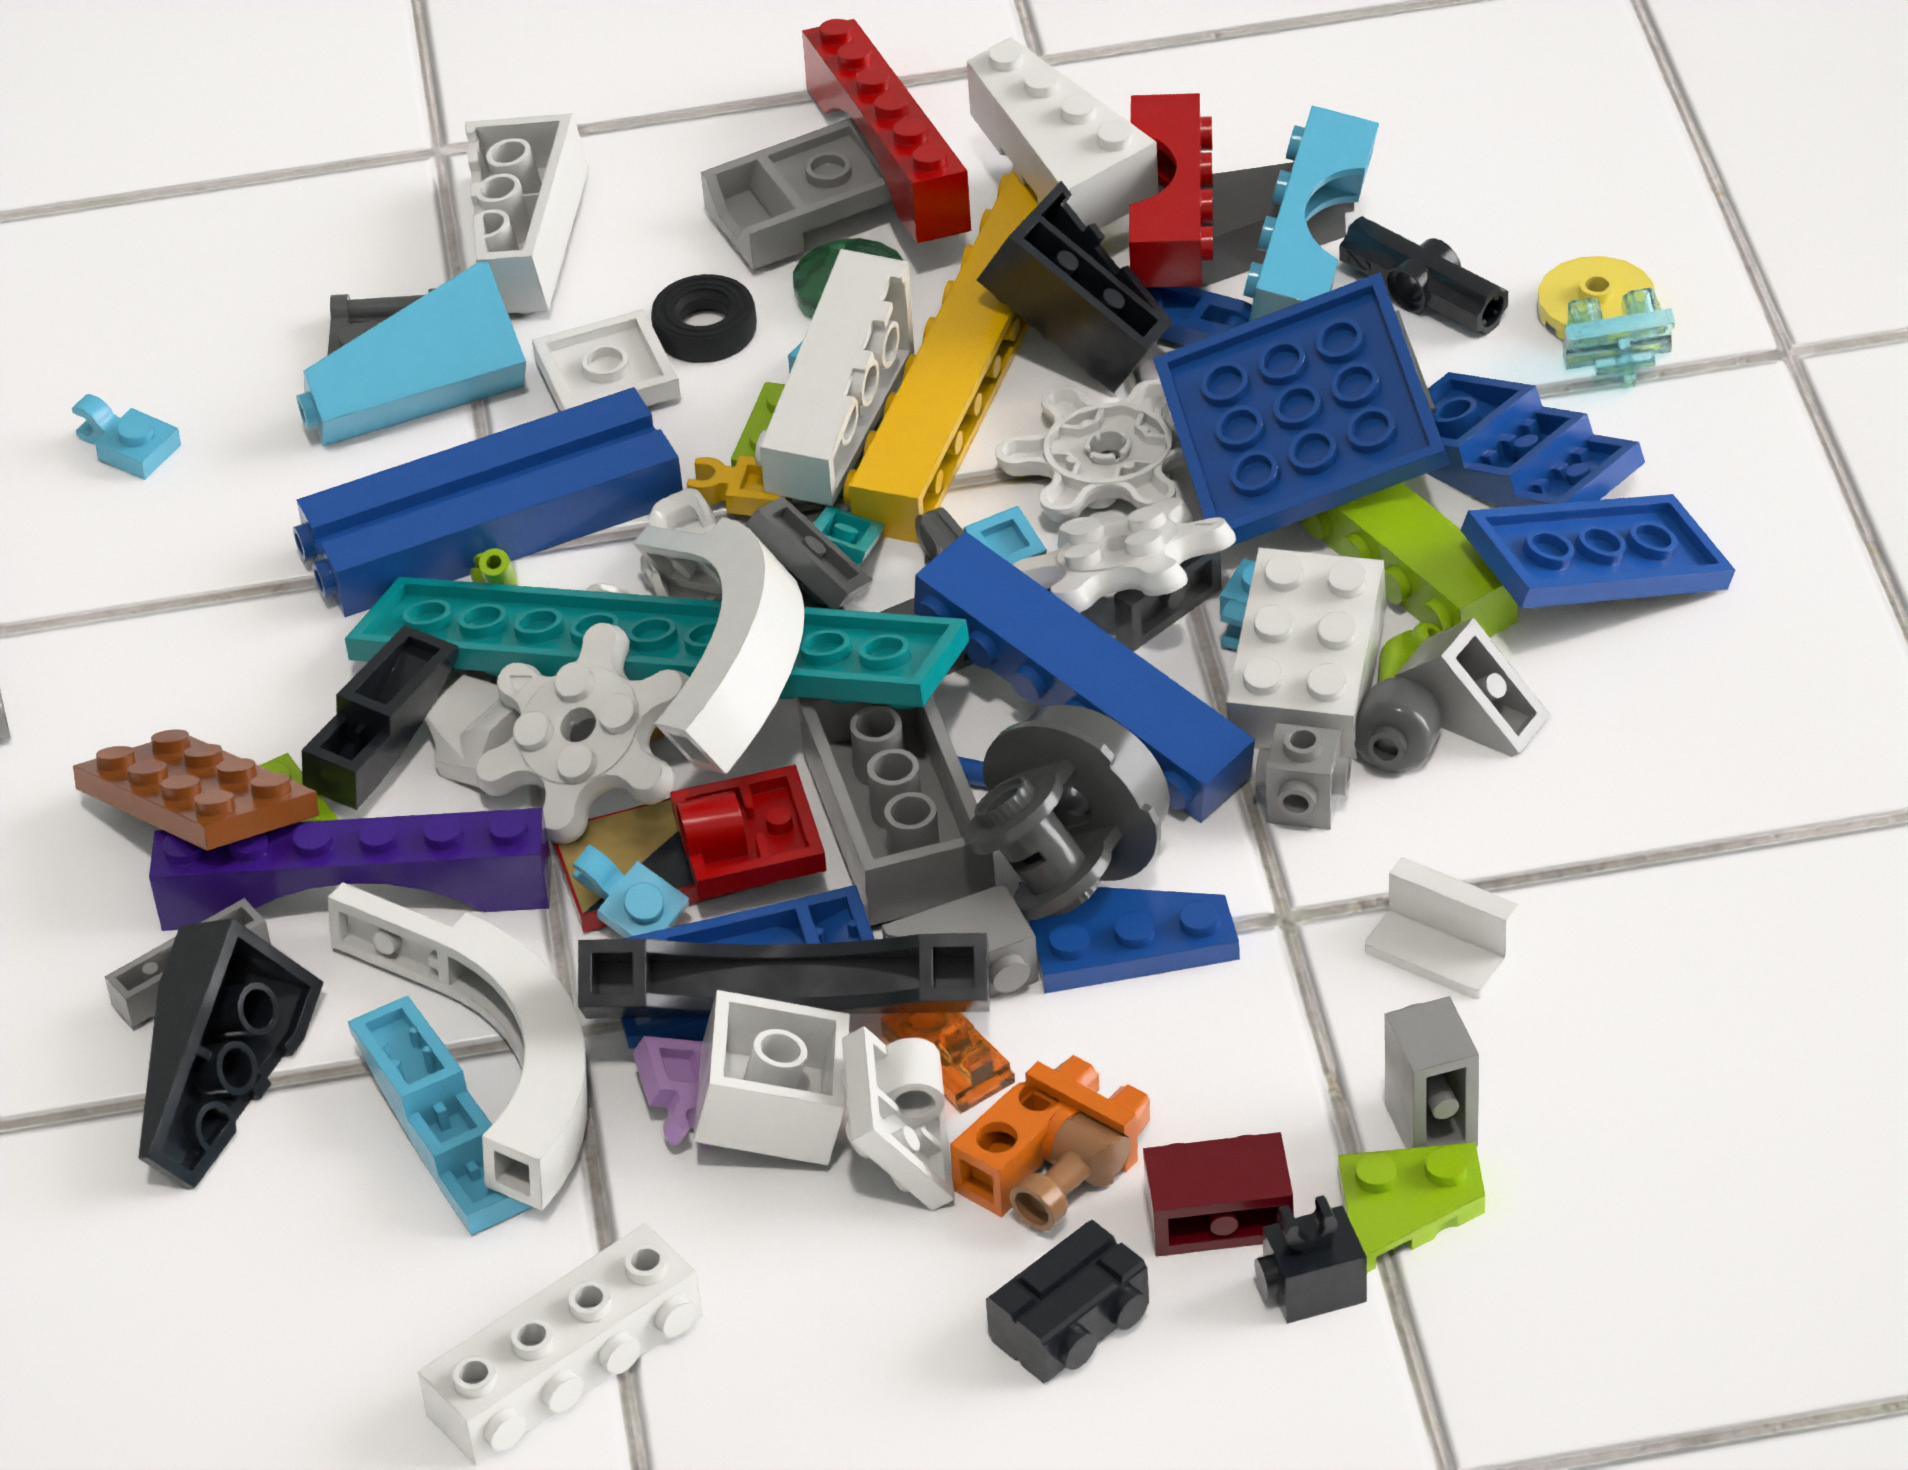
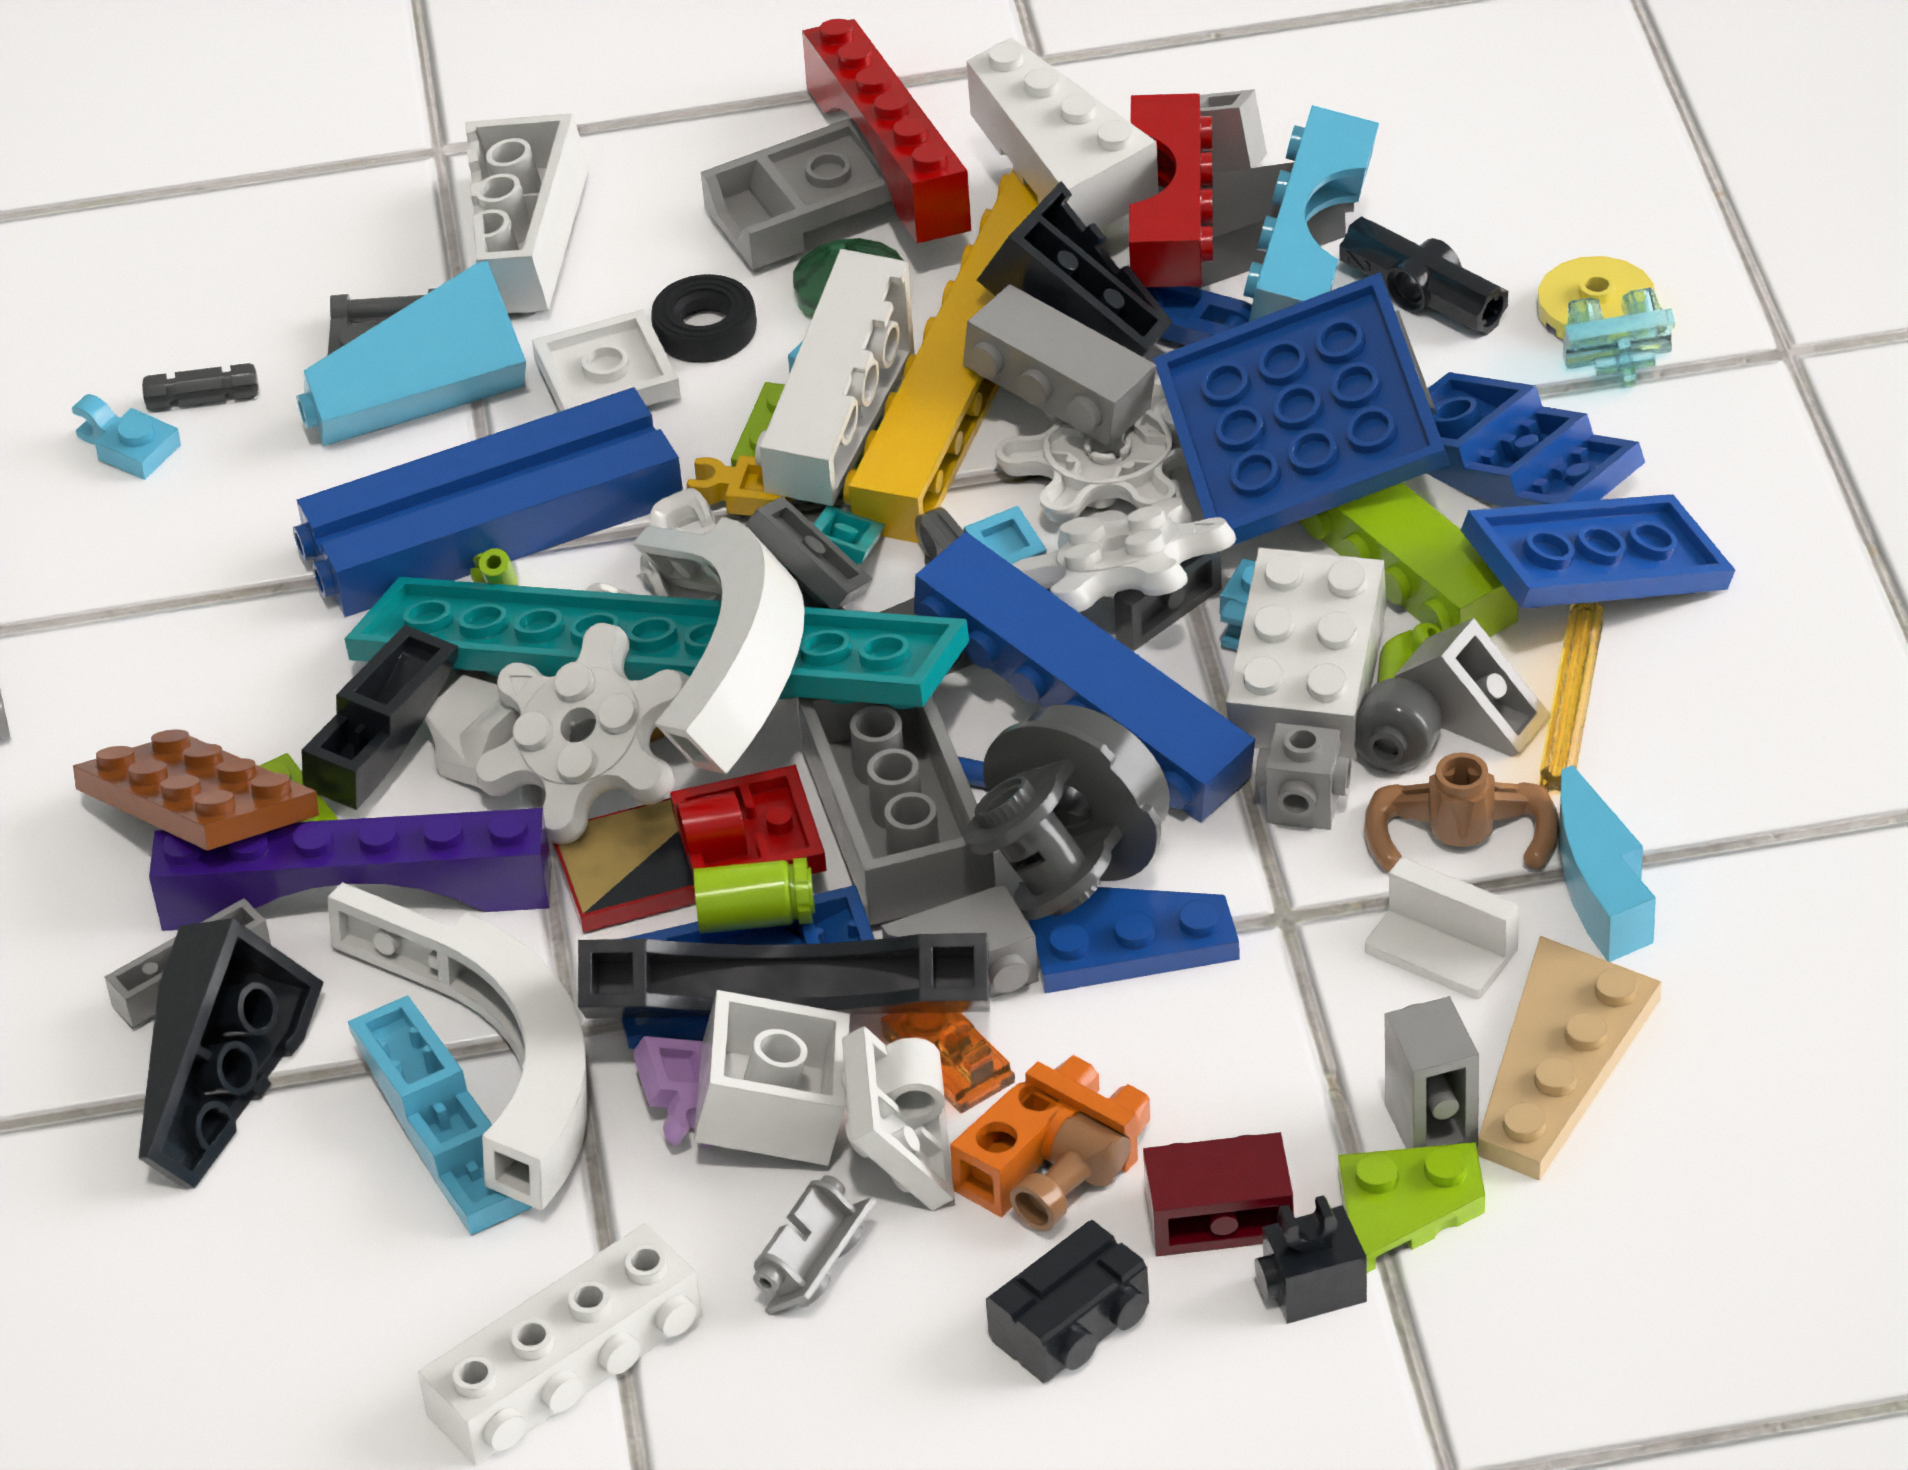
(200, 386): none -> dark grey axle
(633, 901): medium azure plate -> none
(753, 895): none -> lime piece
(799, 1267): none -> light grey hinge
(1059, 365): none -> light grey brick
(1236, 129): none -> light grey brick
(1461, 810): none -> medium nougat piece
(1561, 1050): none -> tan wing
(1571, 693): none -> clear yellow axle
(1603, 870): none -> medium azure slope

